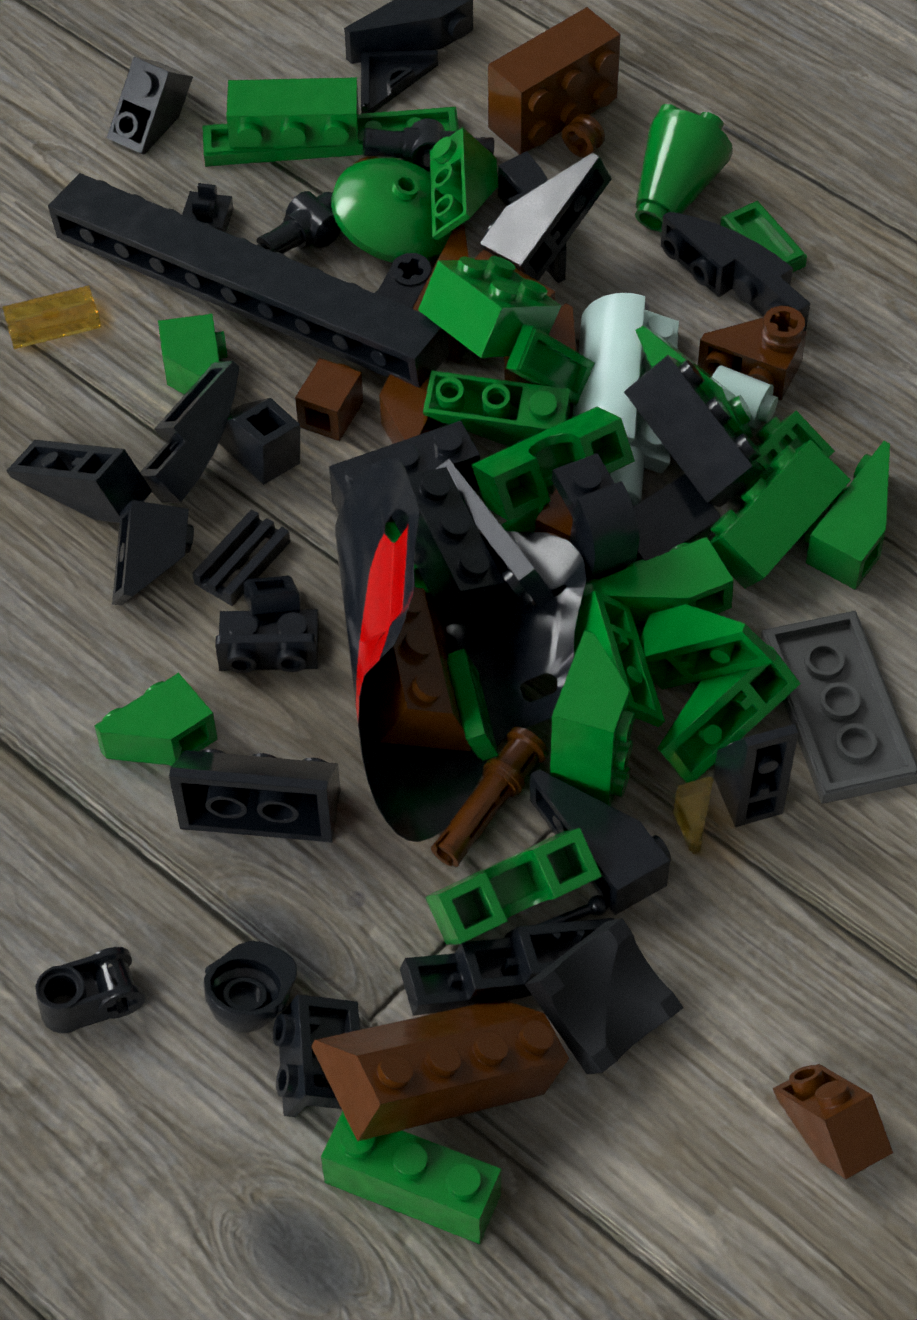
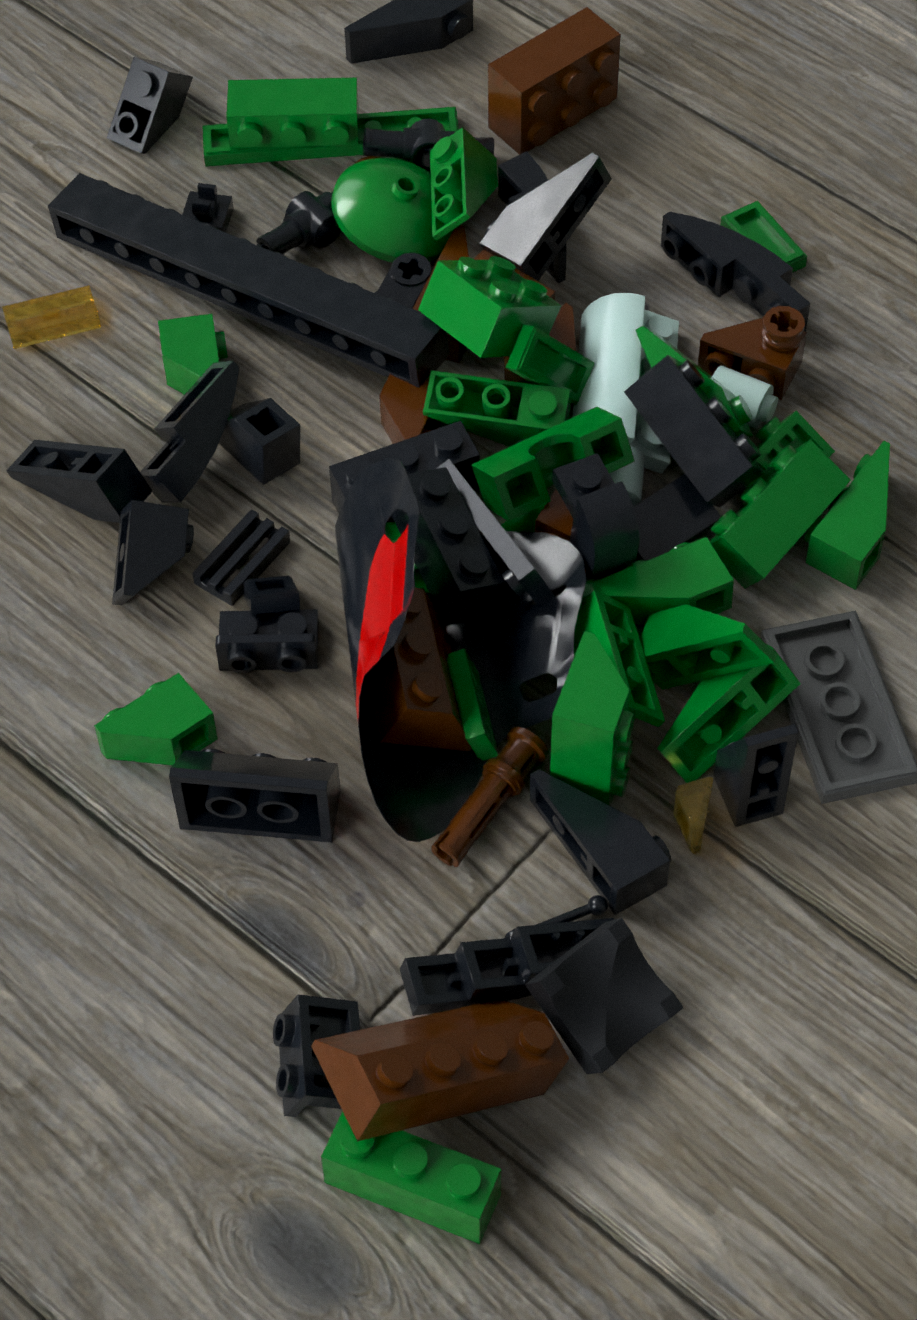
(92, 991): black piece -> none
(249, 985): black hat -> none
(329, 399): reddish brown brick -> none
(390, 73): black tile -> none
(512, 886): green arch -> none
(583, 135): reddish brown bush -> none
(679, 162): green cone -> none
(834, 1119): reddish brown slope -> none

